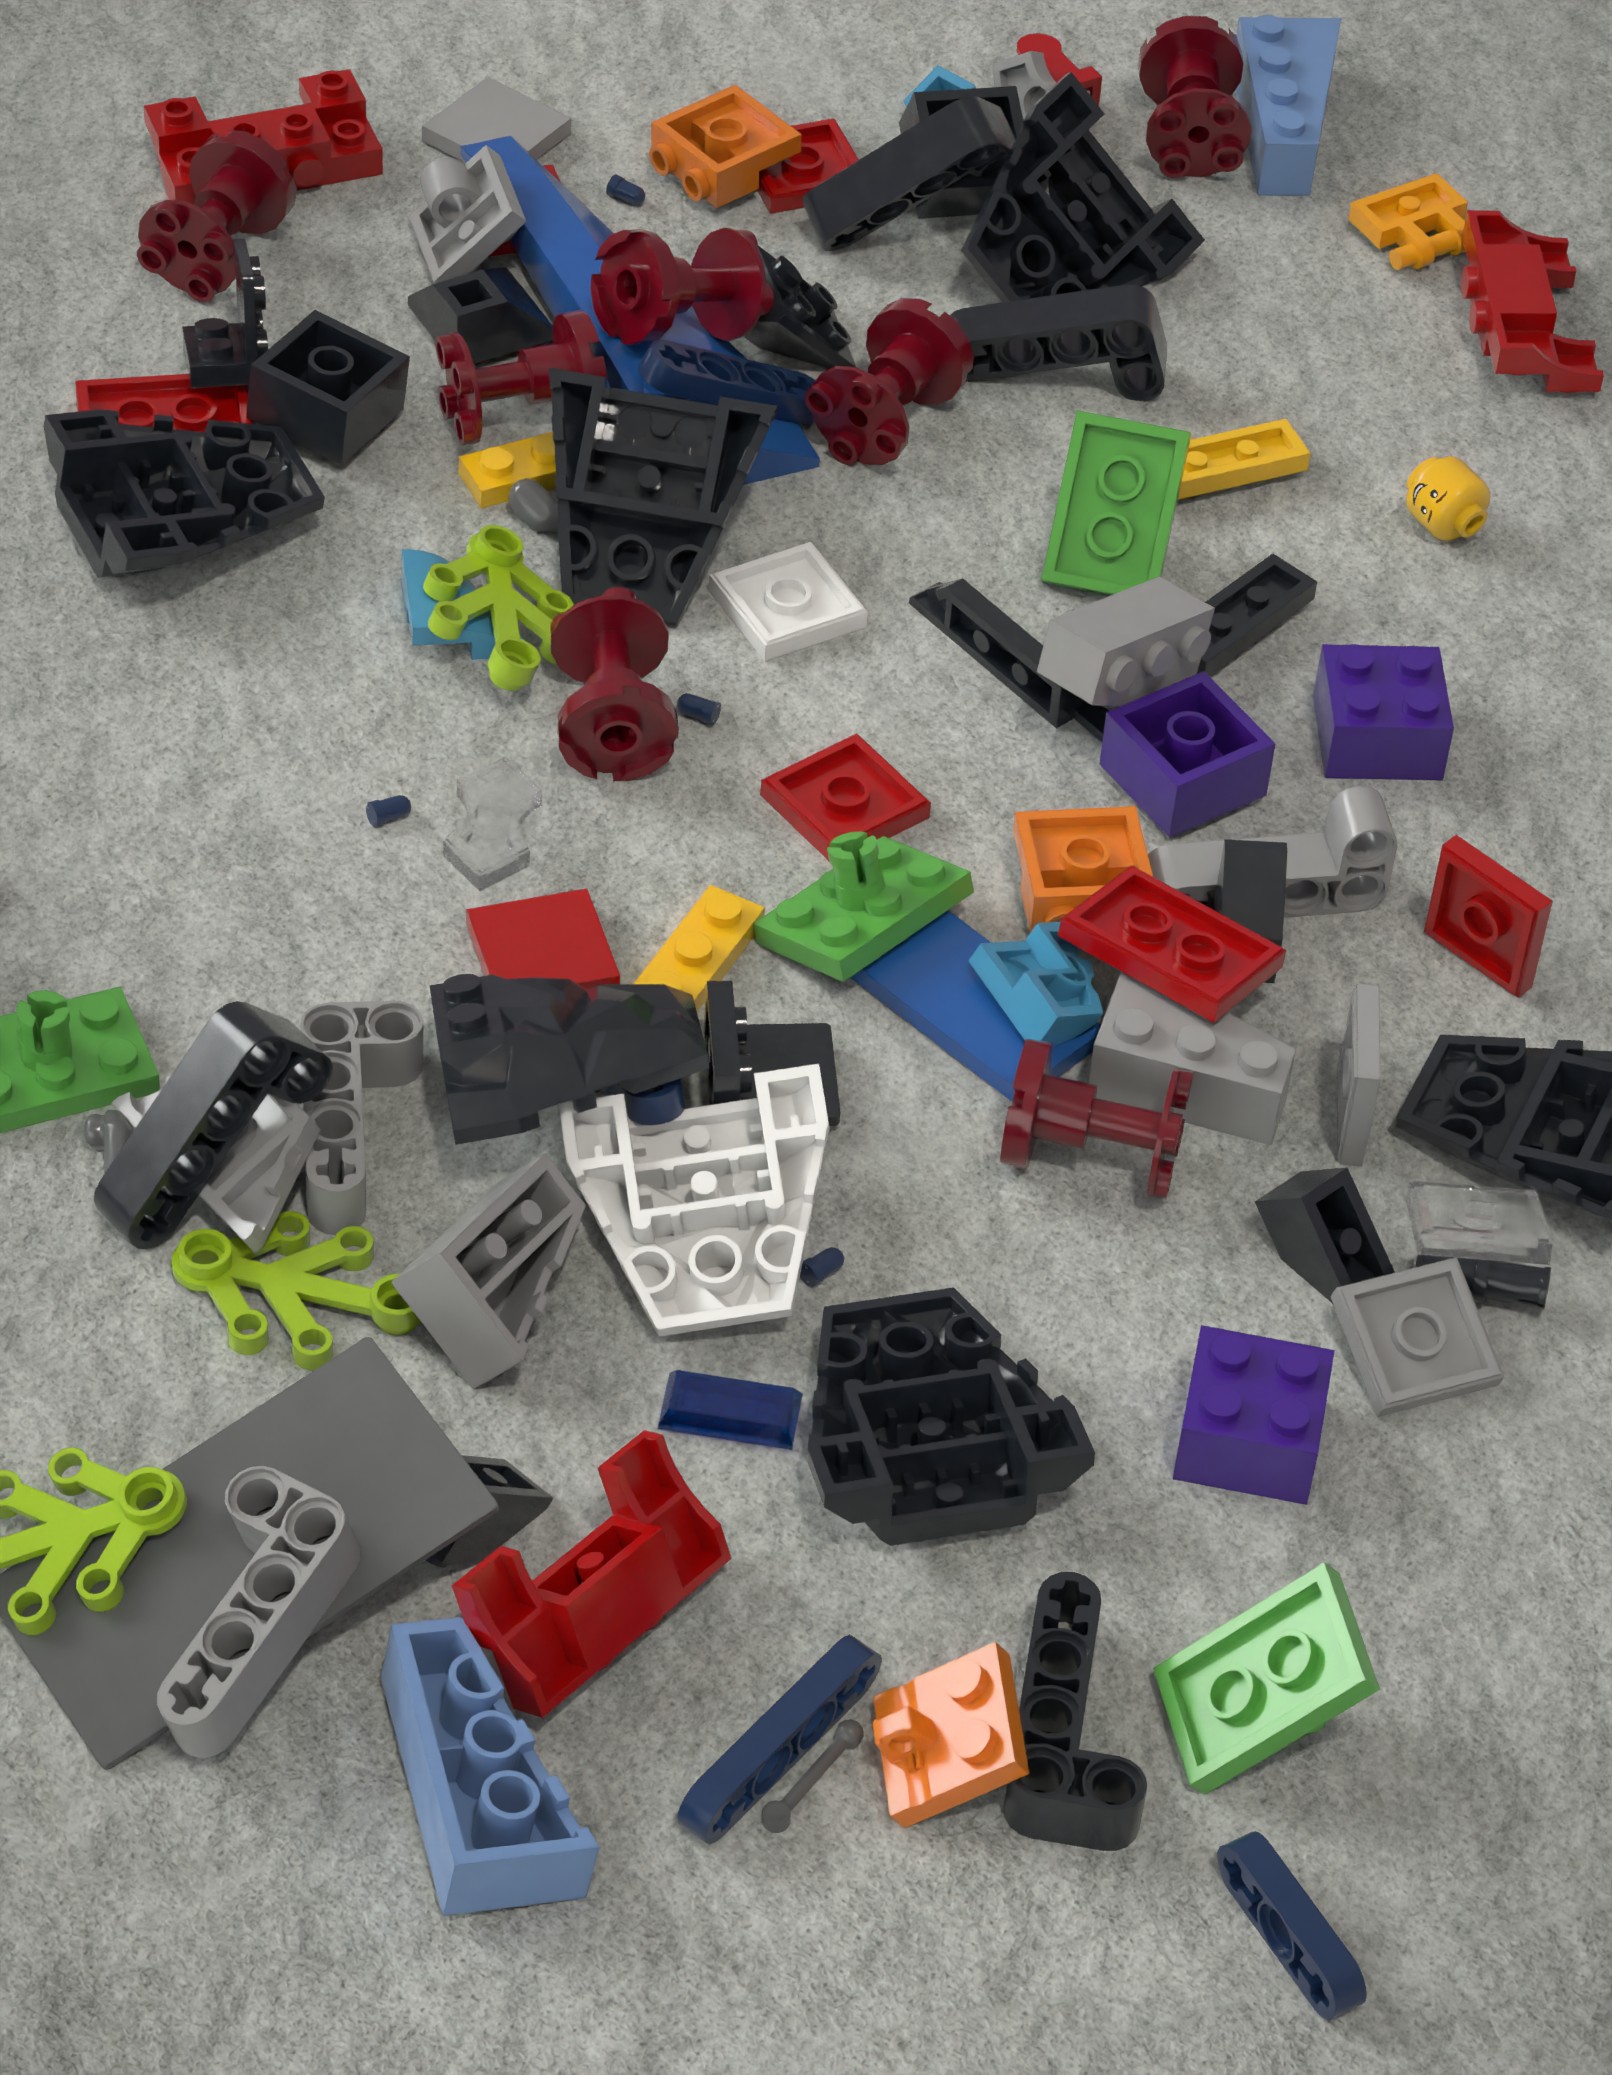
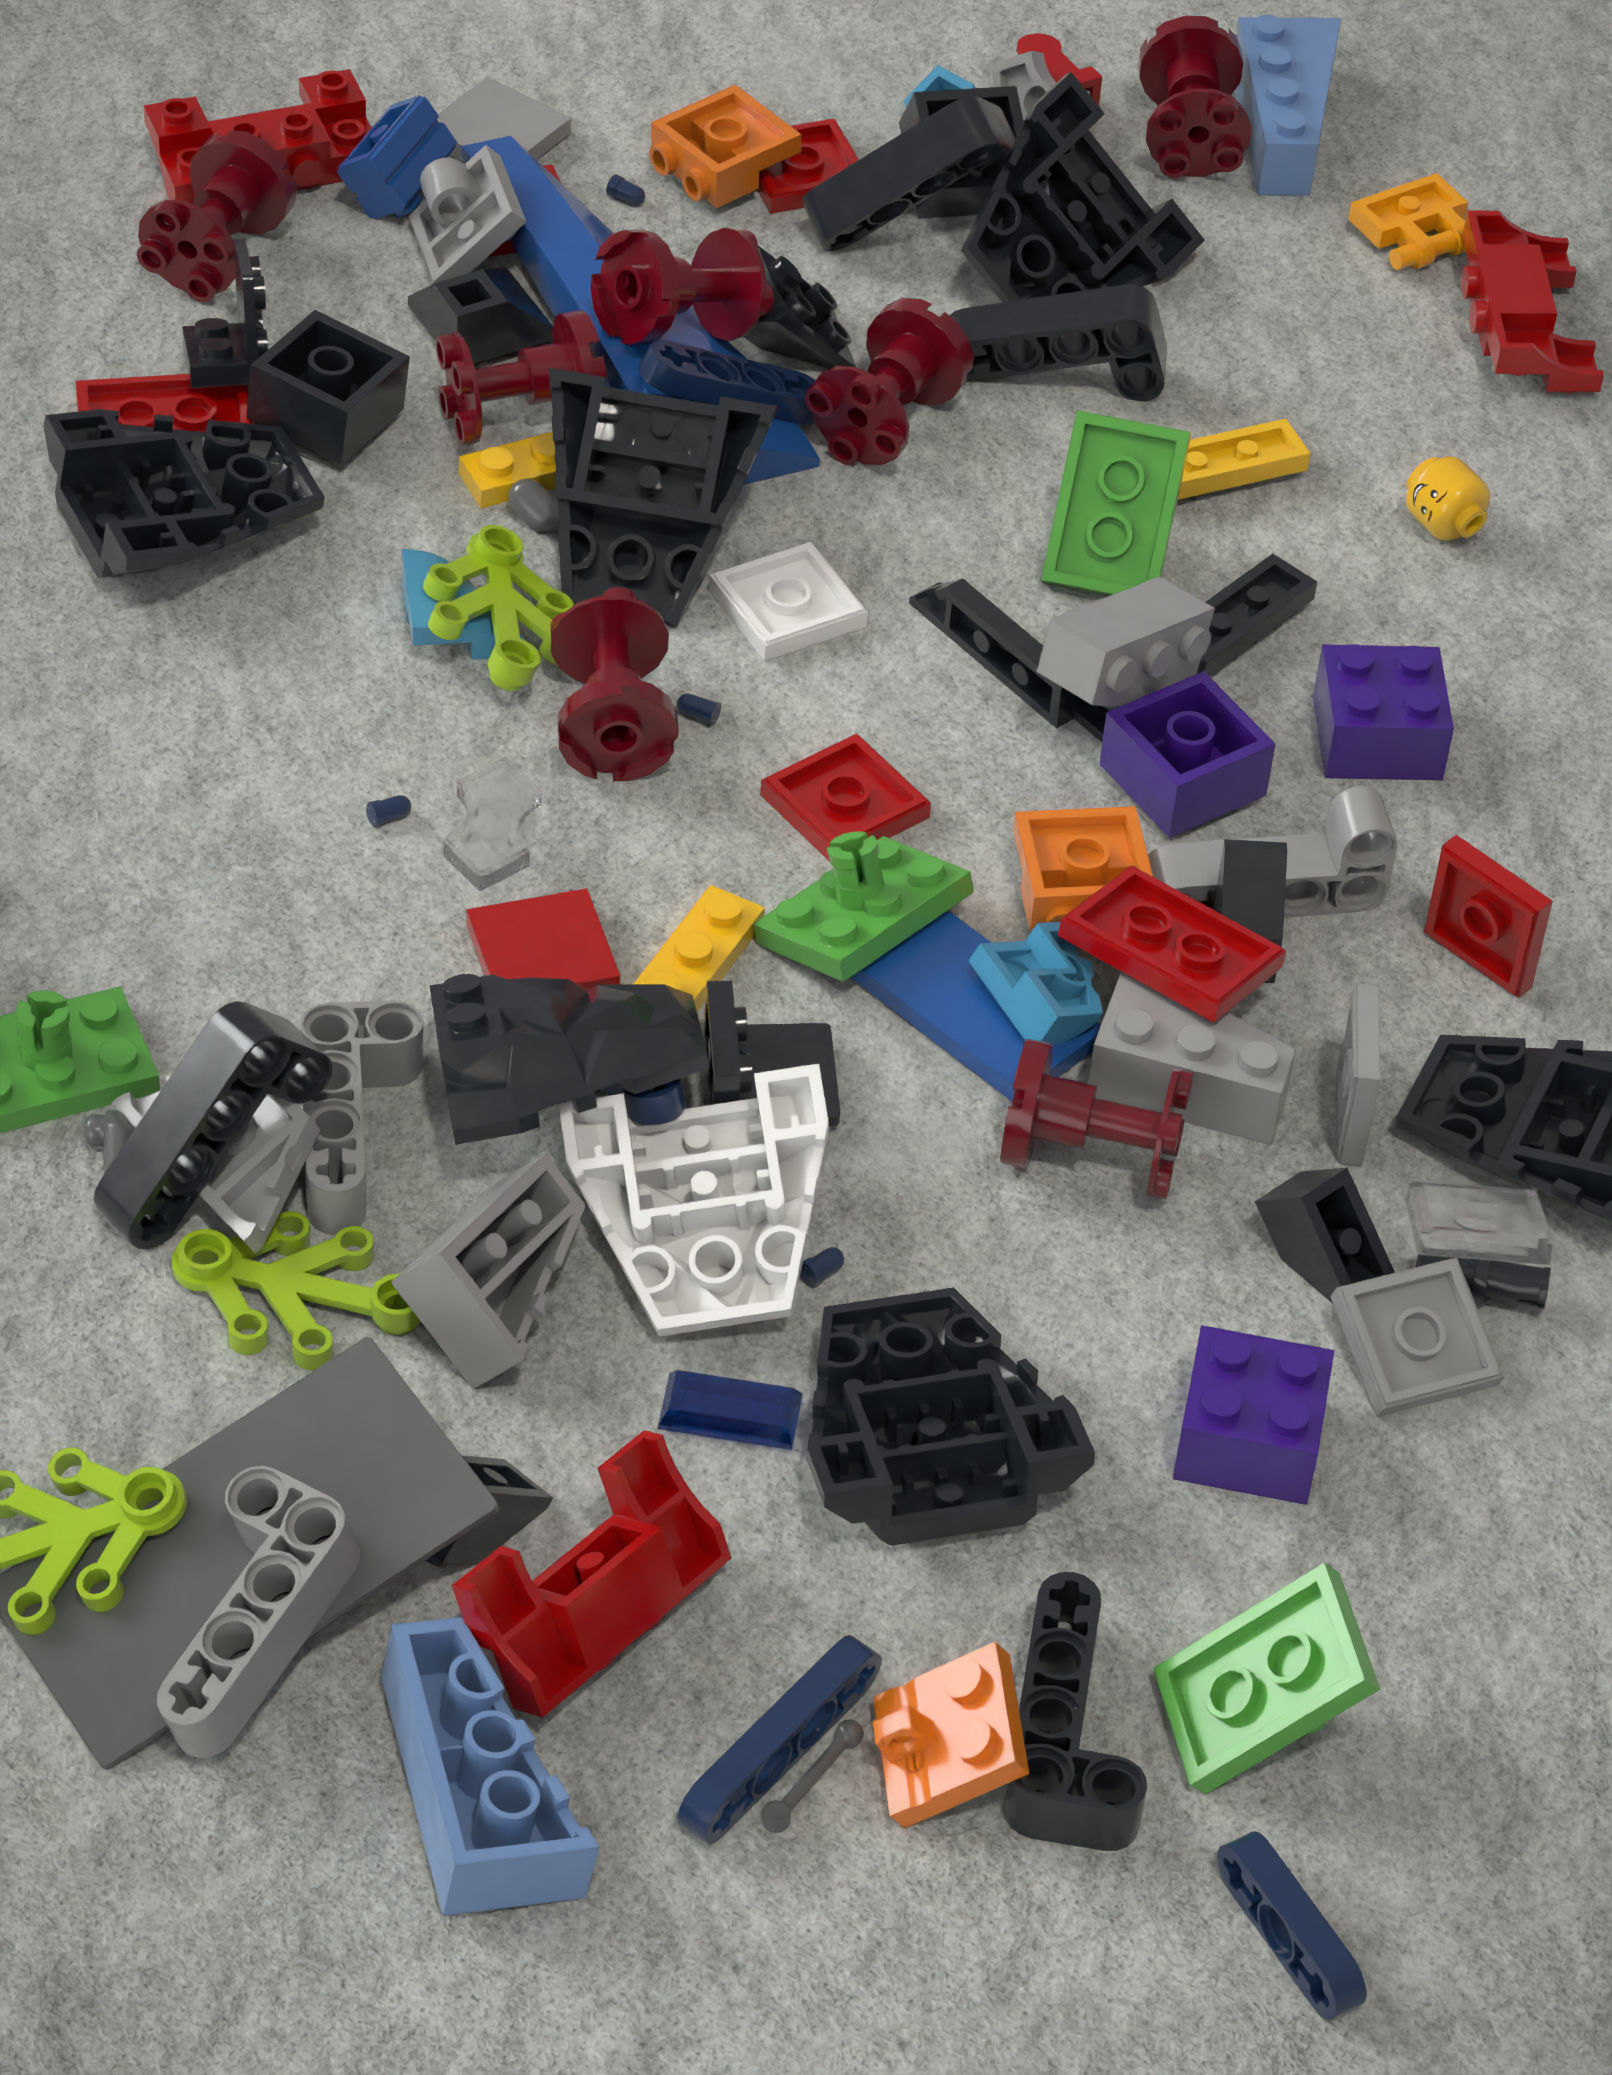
(392, 156): none -> blue brick

